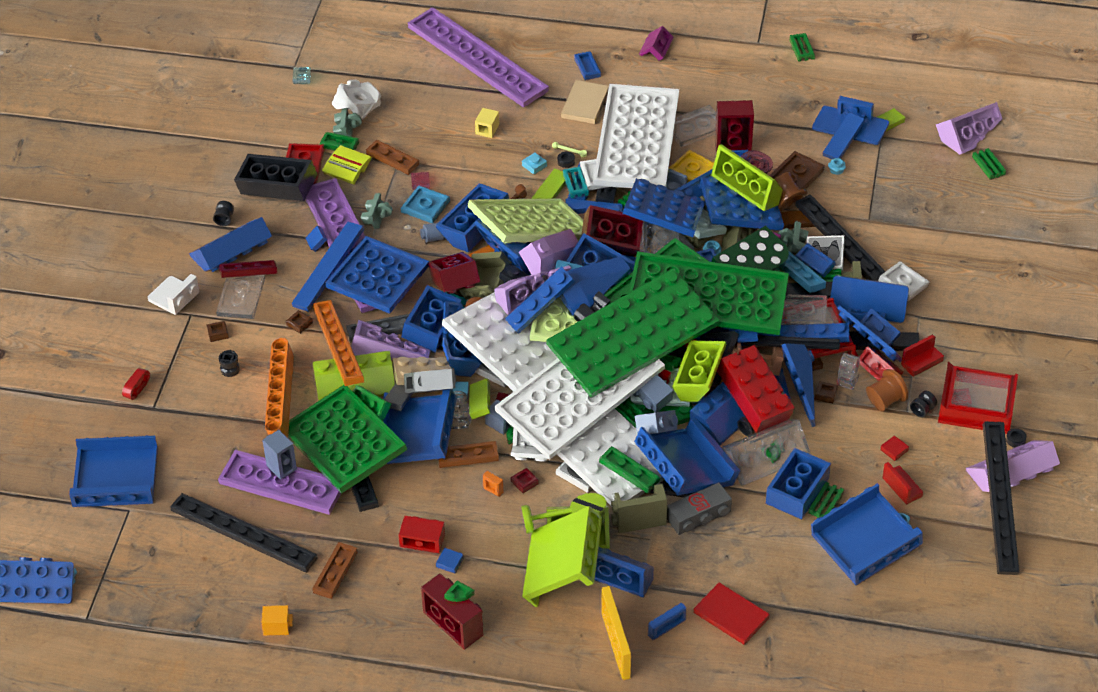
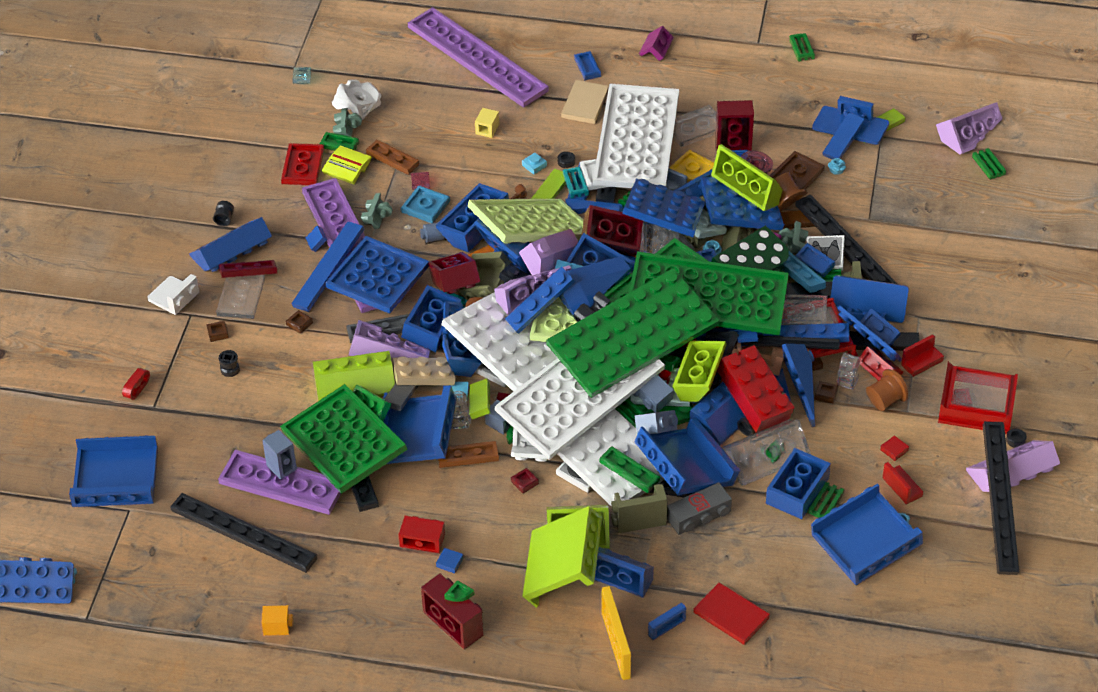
(275, 177): black brick -> none
(279, 387): orange beam -> none
(335, 570): dark orange plate -> none
(338, 343): orange tile -> none
(429, 381): slope -> none
(493, 483): orange tile -> none
(583, 153): yellowish green hinge -> none
(595, 501): lime piece -> none
(906, 276): white tile -> none
(921, 405): black wheel -> none

